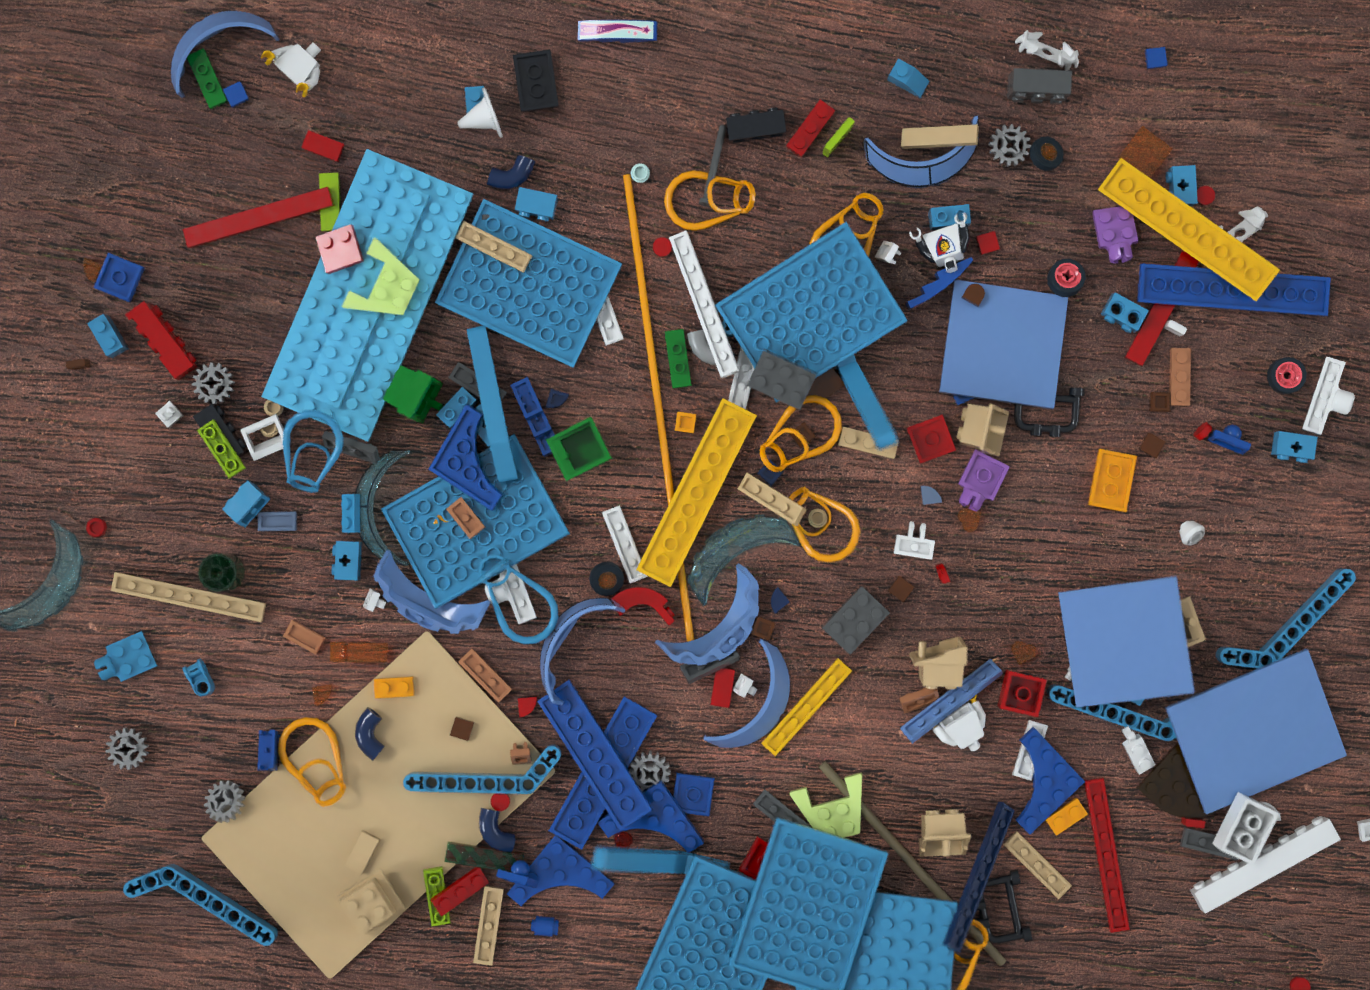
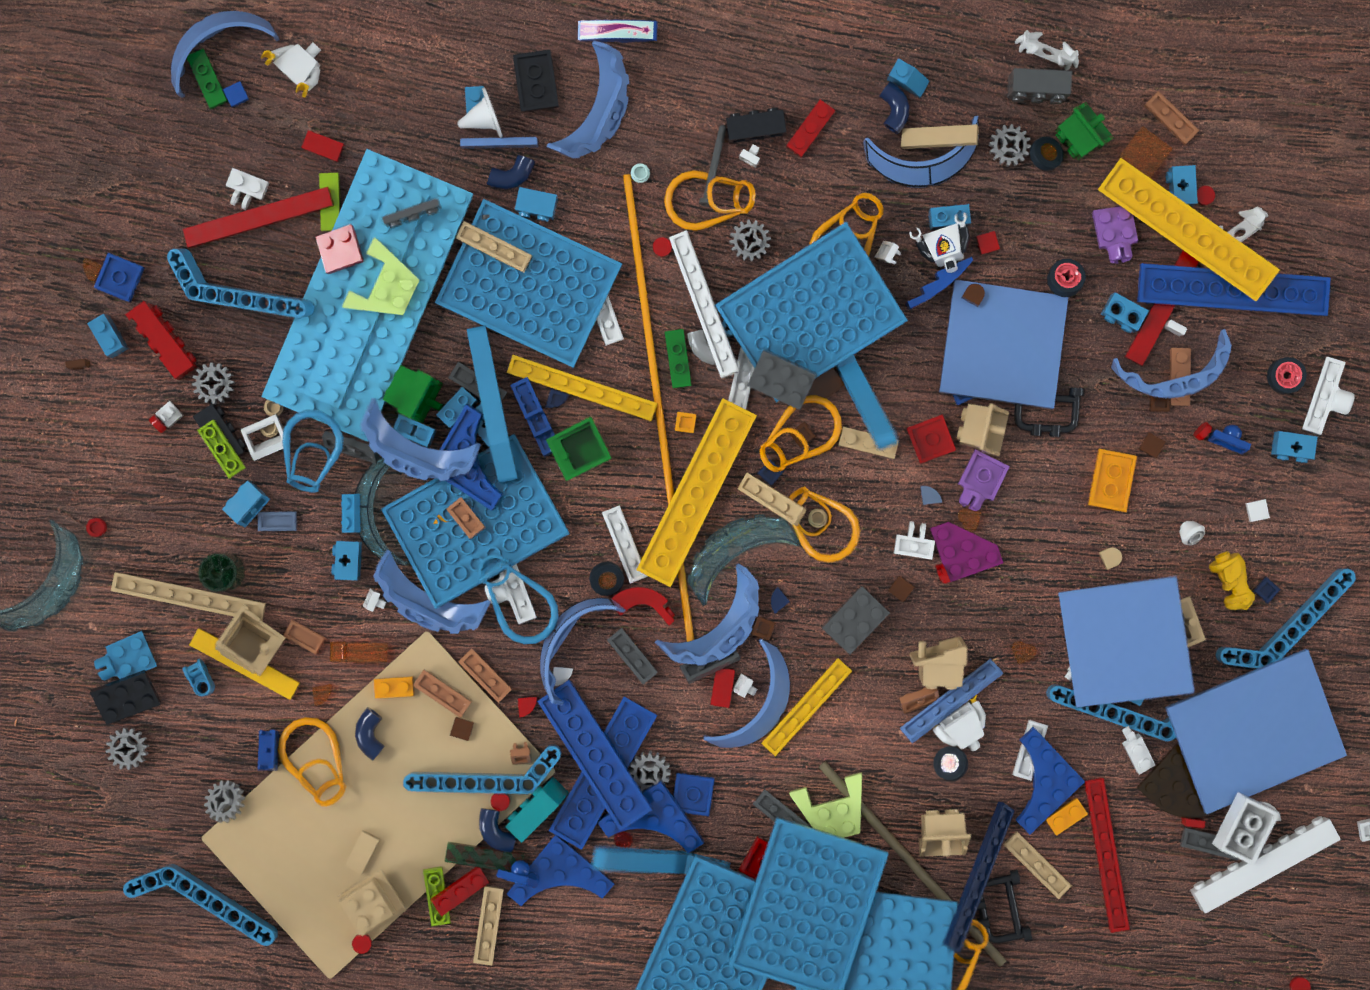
(125, 697): none -> black plate
(157, 423): none -> red tile
(183, 261): none -> dark azure beam
(246, 184): none -> white hinge
(249, 642): none -> tan piece
(269, 678): none -> yellow tile
(361, 944): none -> red tile
(410, 457): none -> medium blue windscreen
(412, 213): none -> dark grey plate
(414, 431): none -> dark azure brick
(442, 693): none -> nougat plate
(509, 142): none -> medium blue tile
(537, 809): none -> teal wedge
(545, 926): blue brick -> none
(562, 674): none -> white tile
(582, 388): none -> yellow tile
(607, 109): none -> medium blue windscreen
(632, 656): none -> dark grey plate
(750, 157): none -> white tile
(759, 243): none -> light grey gear
(838, 137): lime tile -> none
(899, 107): none -> dark blue cylinder
(950, 763): none -> black wheel
(963, 551): none -> magenta plate
(1021, 693): red brick -> none
(1083, 132): none -> green piece
(1111, 557): none -> tan tile
(1156, 58): blue tile -> none
(1171, 118): none -> nougat tile
(1184, 385): none -> medium blue windscreen
(1232, 573): none -> yellow animal
(1257, 510): none -> white tile
(1266, 590): none -> dark blue tile

